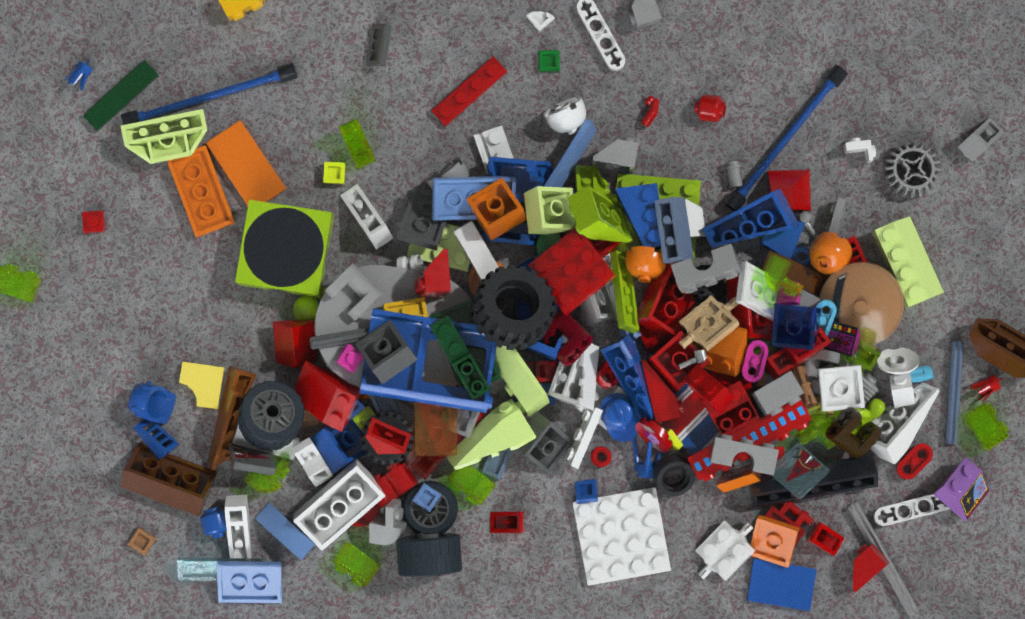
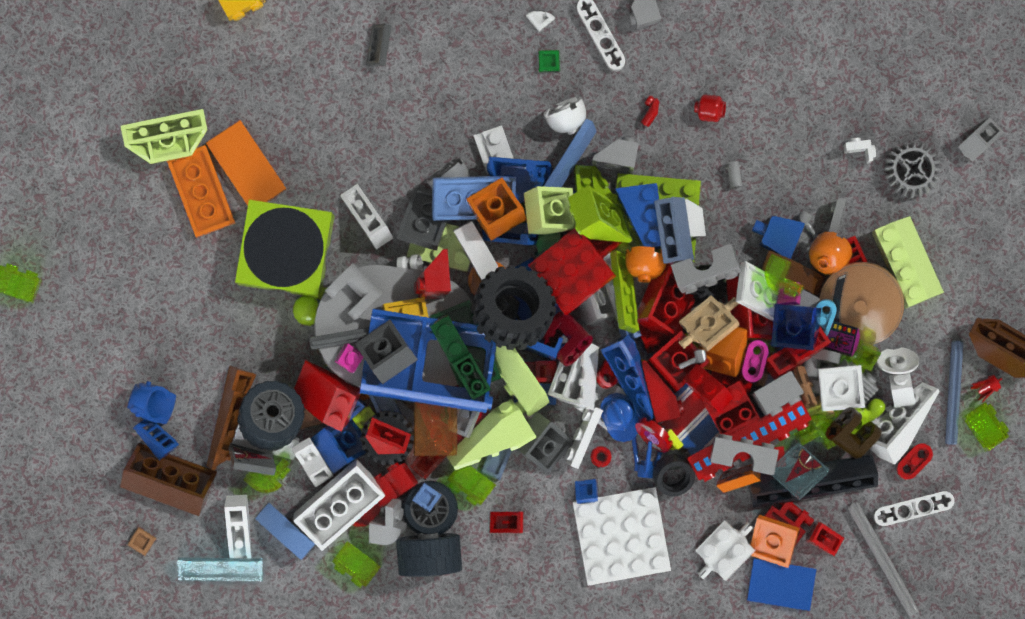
(81, 70): blue piece -> none
(93, 221): red plate -> none
(121, 95): dark green tile -> none
(204, 381): light yellow tile -> none
(214, 522): blue head -> none
(249, 582): tile -> none
(283, 73): blue hose -> none
(293, 342): red slope -> none
(334, 173): neon yellow plate -> none
(357, 143): clear neon green brick -> none
(469, 91): red plate -> none
(759, 218): blue wedge -> none
(795, 187): red slope -> none
(801, 249): blue plate -> none
(833, 79): blue hose -> none
(867, 565): red slope -> none
(921, 374): medium azure piece -> none
(963, 489): medium lavender slope -> none

